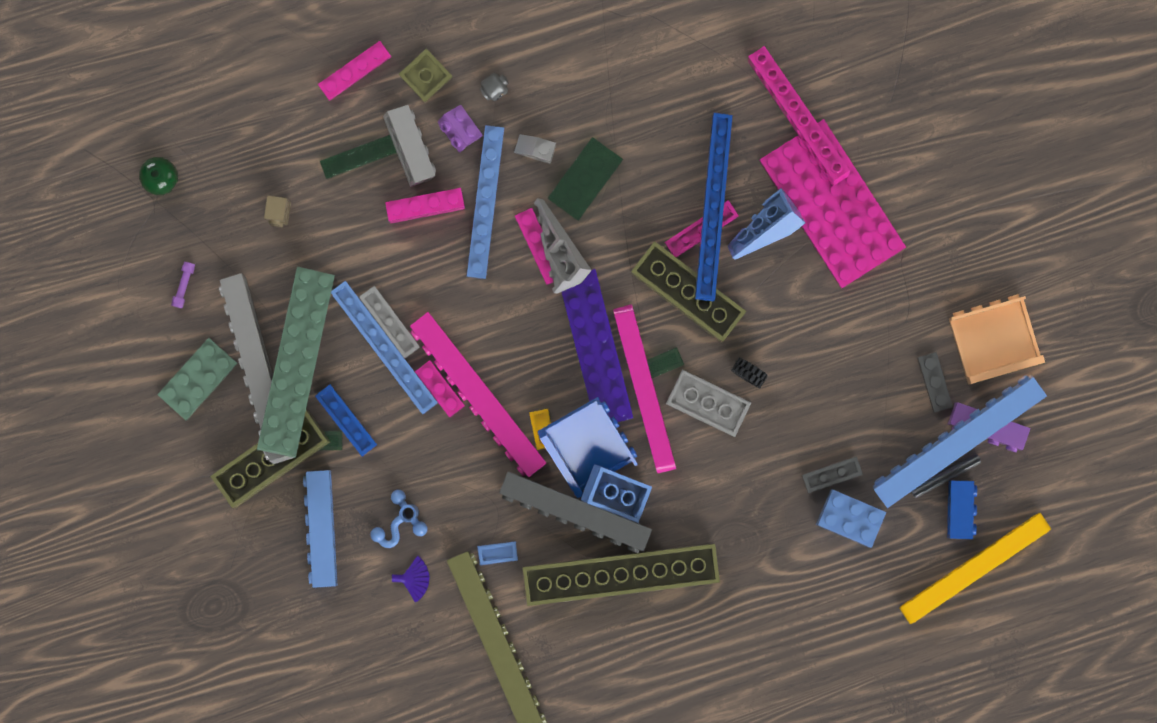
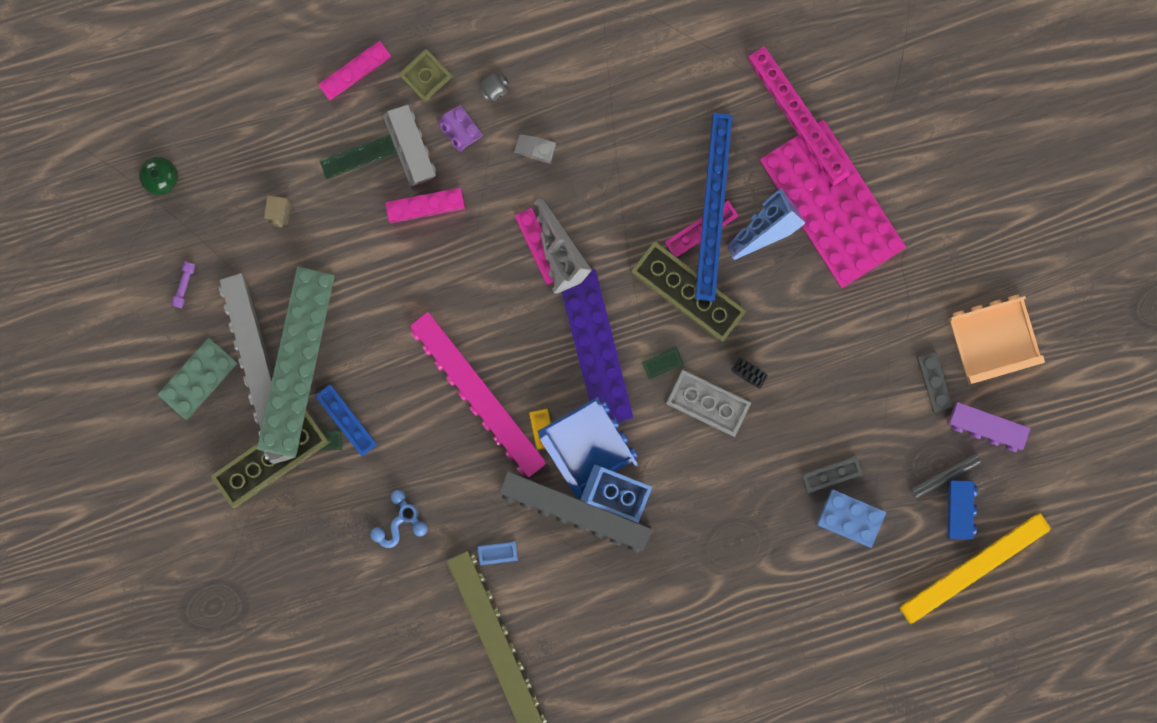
(321, 528): medium blue brick -> none
(384, 347): medium blue plate -> none
(389, 322): light grey plate -> none
(415, 579): dark purple hand -> none
(439, 388): dark pink plate -> none
(485, 202): medium blue plate -> none
(585, 179): clear green tile -> none
(621, 574): olive brick -> none
(644, 389): dark pink beam -> none
(959, 441): medium blue brick -> none

